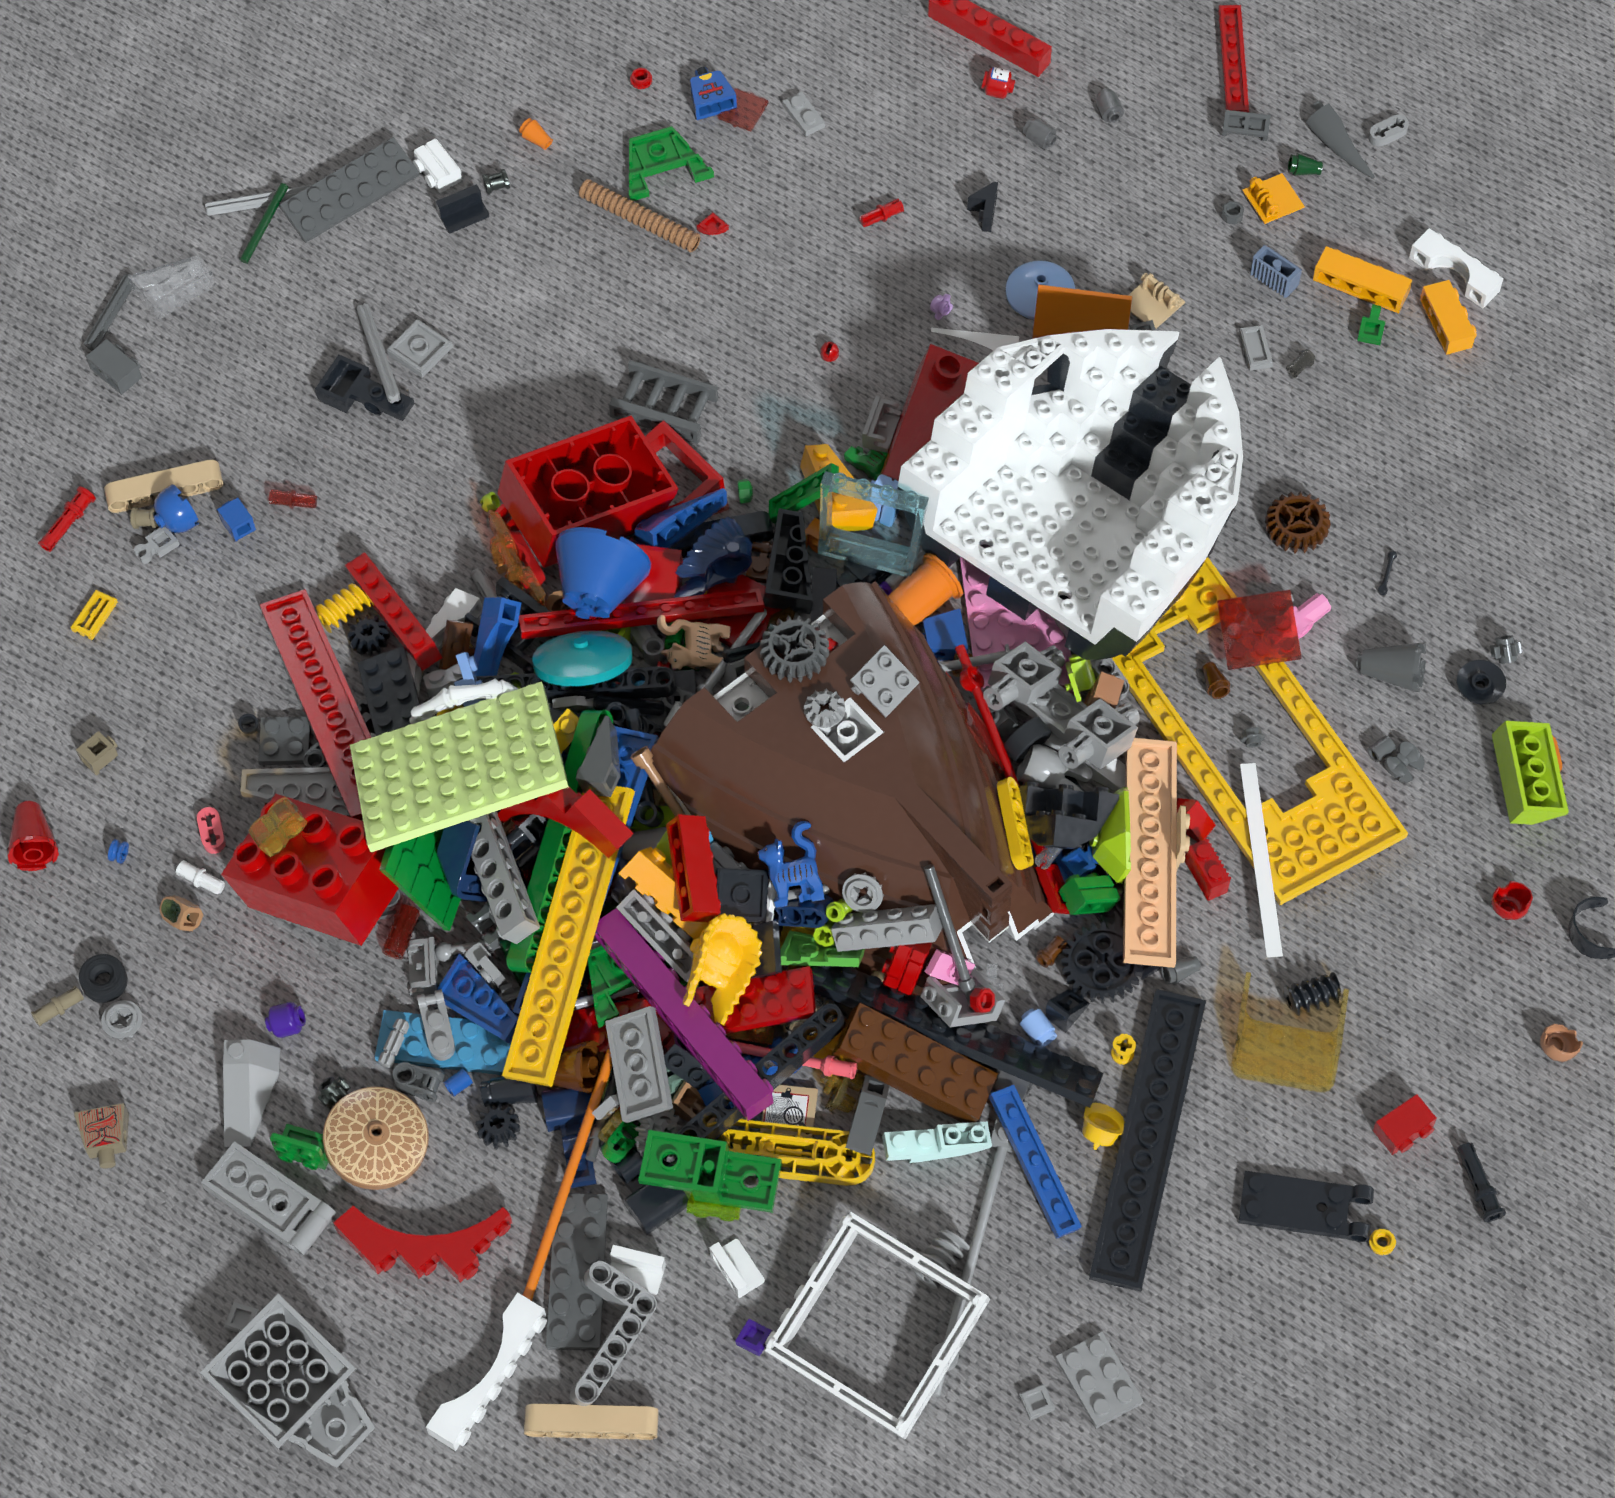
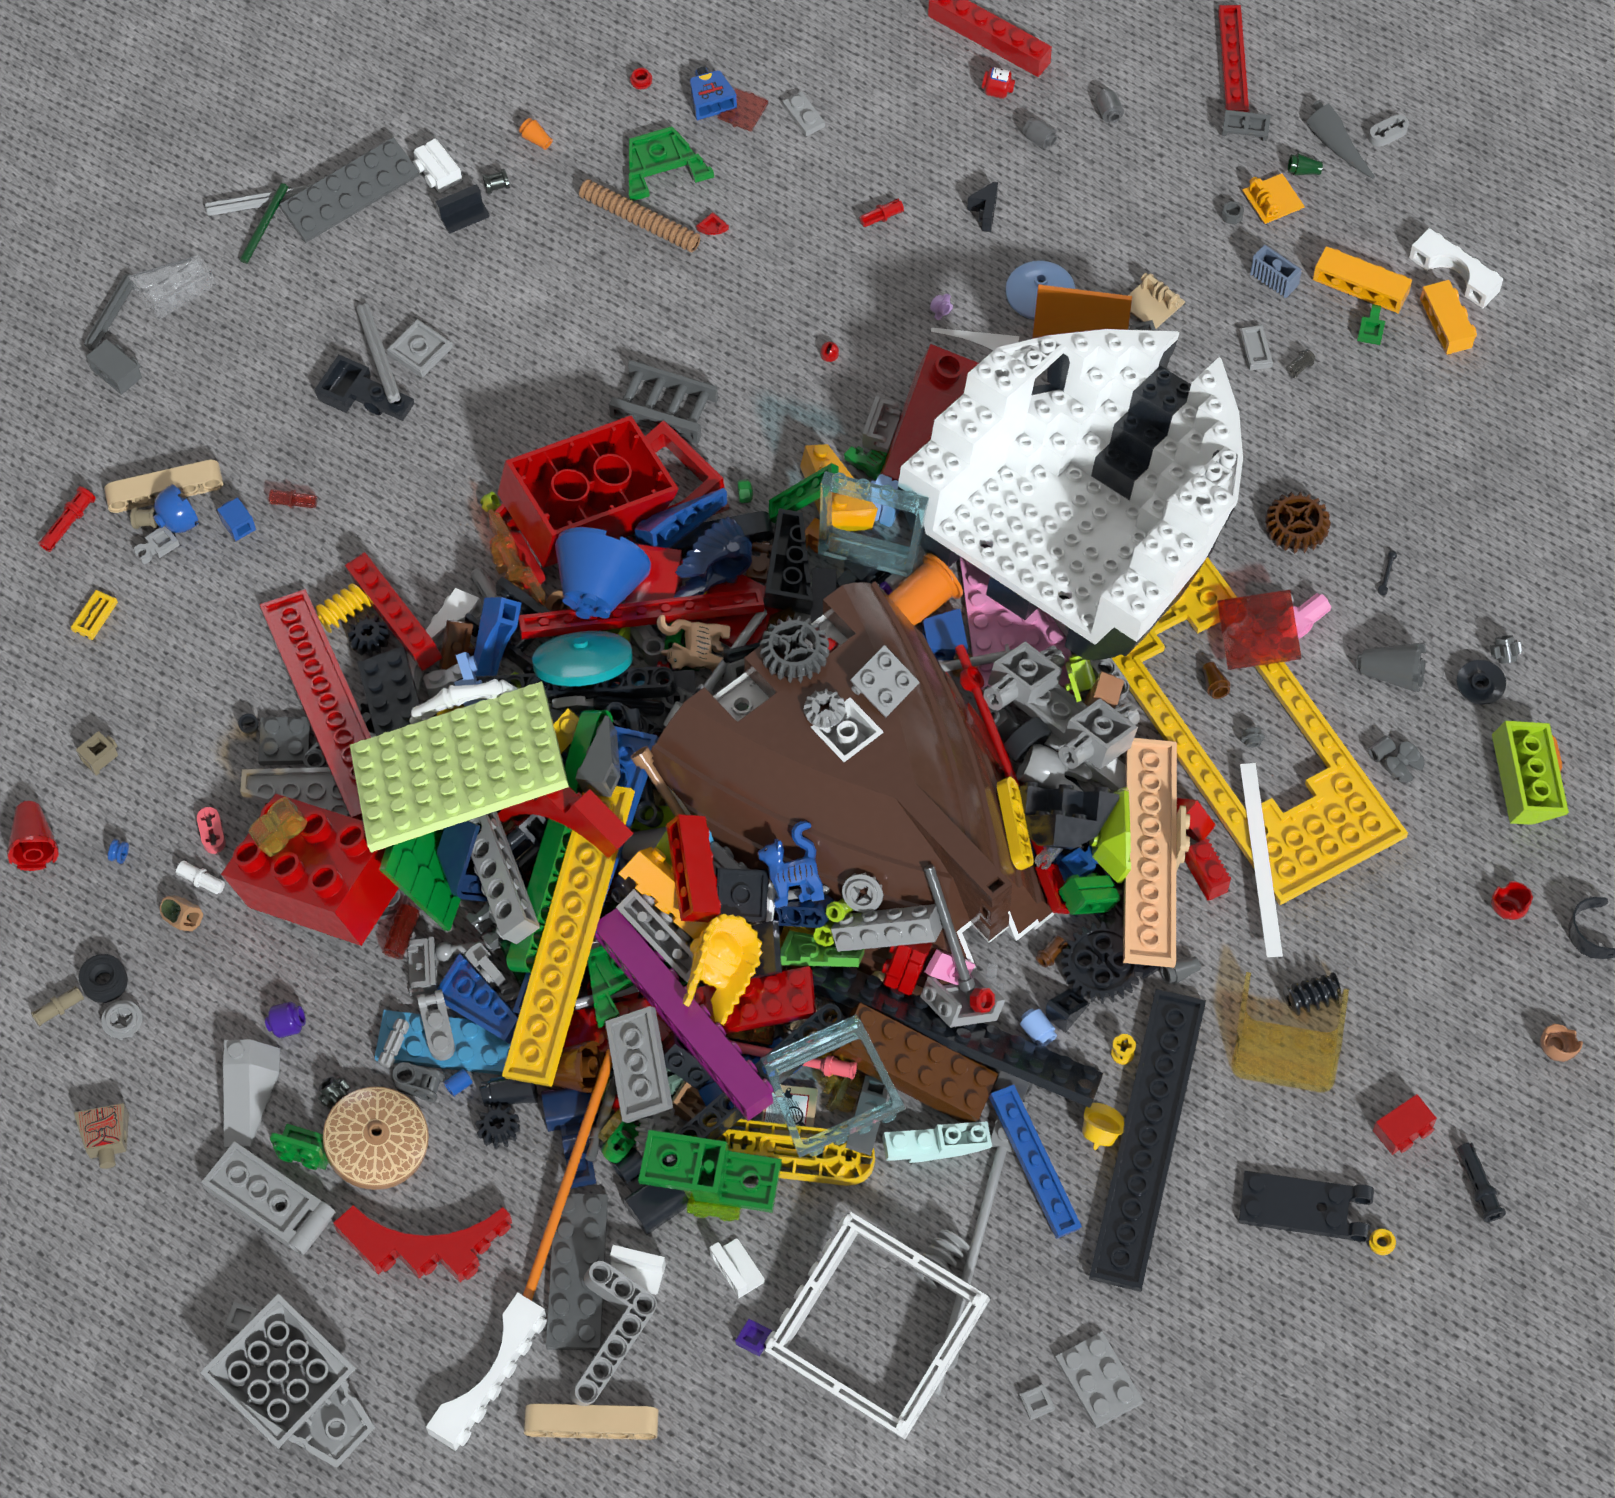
(608, 1107): light grey tile -> none
(811, 1048): none -> clear light blue windscreen

